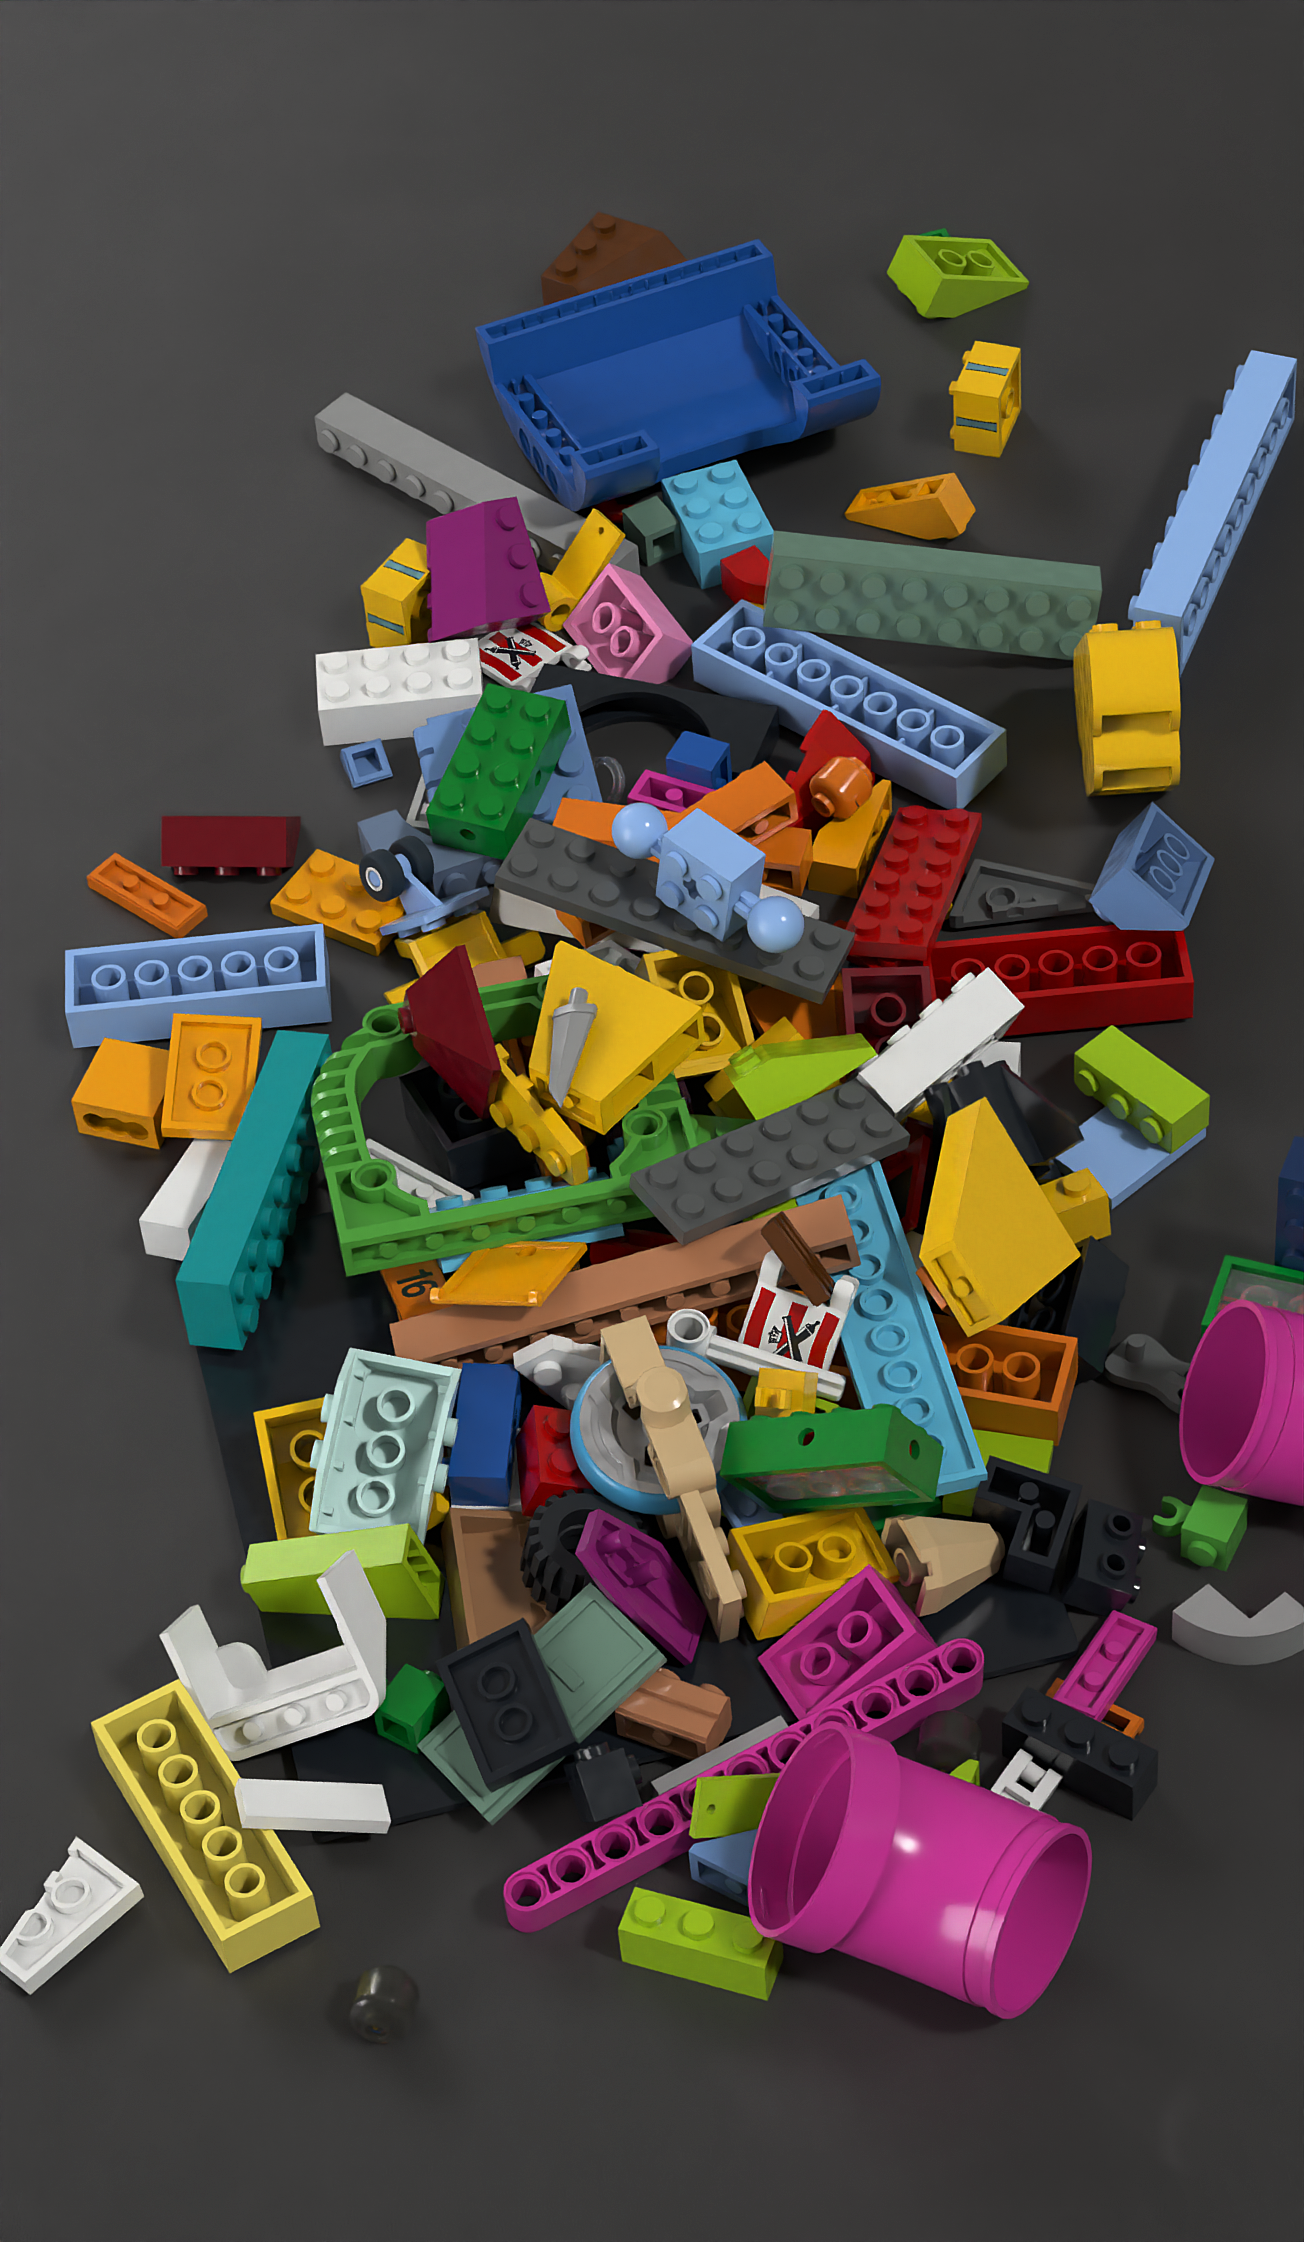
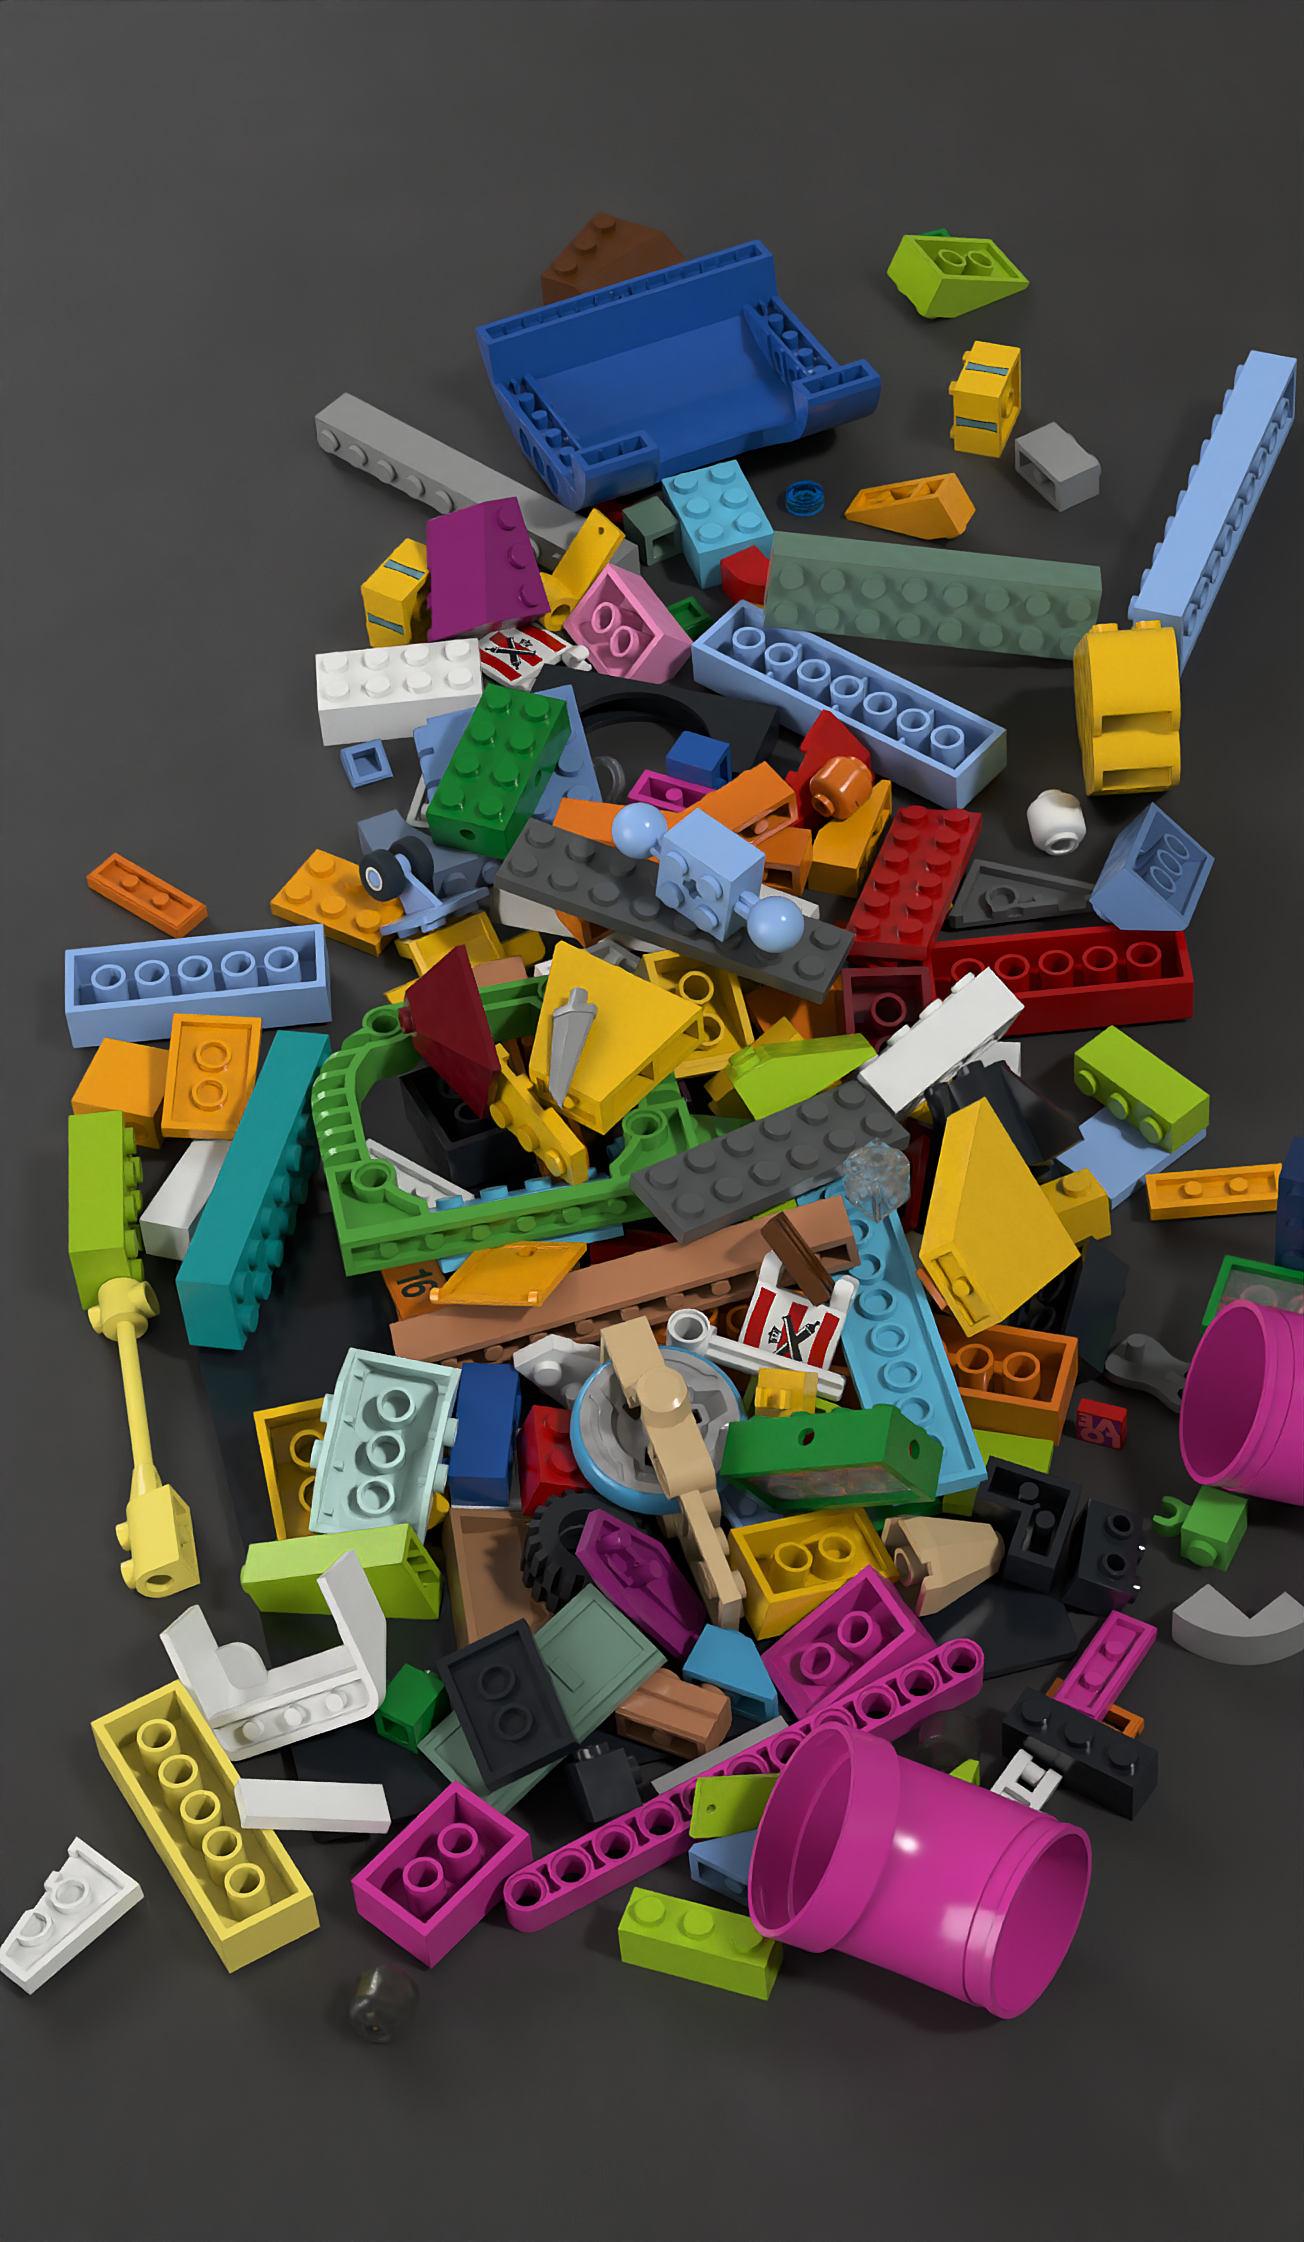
(103, 1202): none -> lime brick
(157, 1517): none -> light yellow bar
(229, 843): dark red slope -> none
(441, 1873): none -> dark pink brick
(691, 616): none -> green tile
(735, 1667): none -> dark azure slope
(804, 498): none -> clear blue tile
(877, 1179): none -> clear brick
(1056, 822): none -> white head
(1057, 466): none -> light grey brick
(1101, 1424): none -> tile
(1212, 1191): none -> light orange plate

